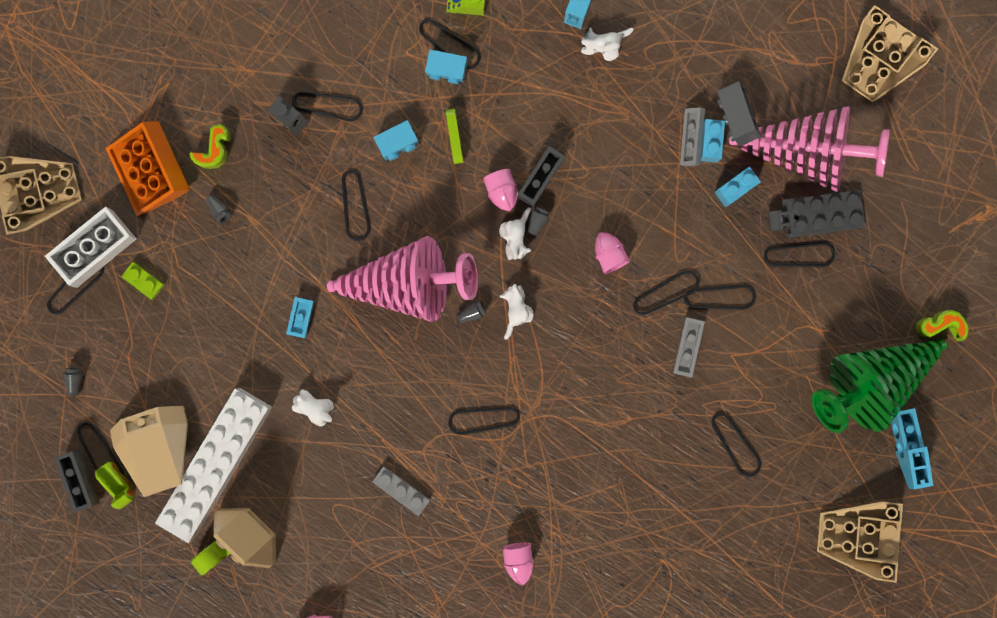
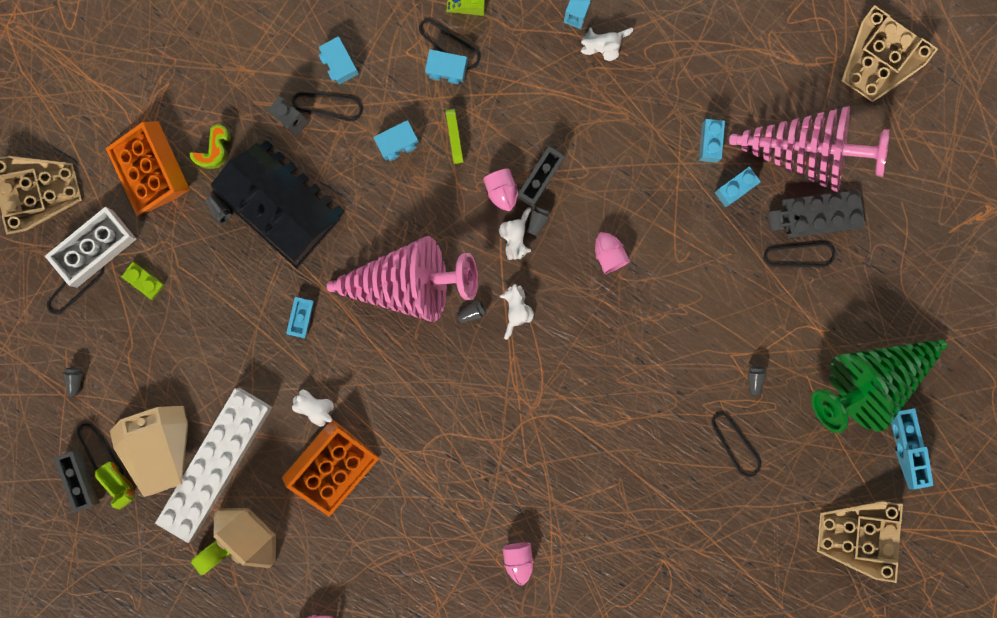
(276, 202): none -> black piece
(329, 468): none -> orange slope
(338, 61): none -> medium azure brick
(345, 206): black piece -> none
(401, 490): light grey plate -> none
(484, 429): black piece -> none
(669, 302): black piece -> none
(688, 347): light grey plate -> none
(692, 137): light grey plate -> none
(722, 307): black piece -> none
(738, 114): dark grey brick -> none
(756, 379): none -> dark grey cone
(943, 319): lime animal -> none

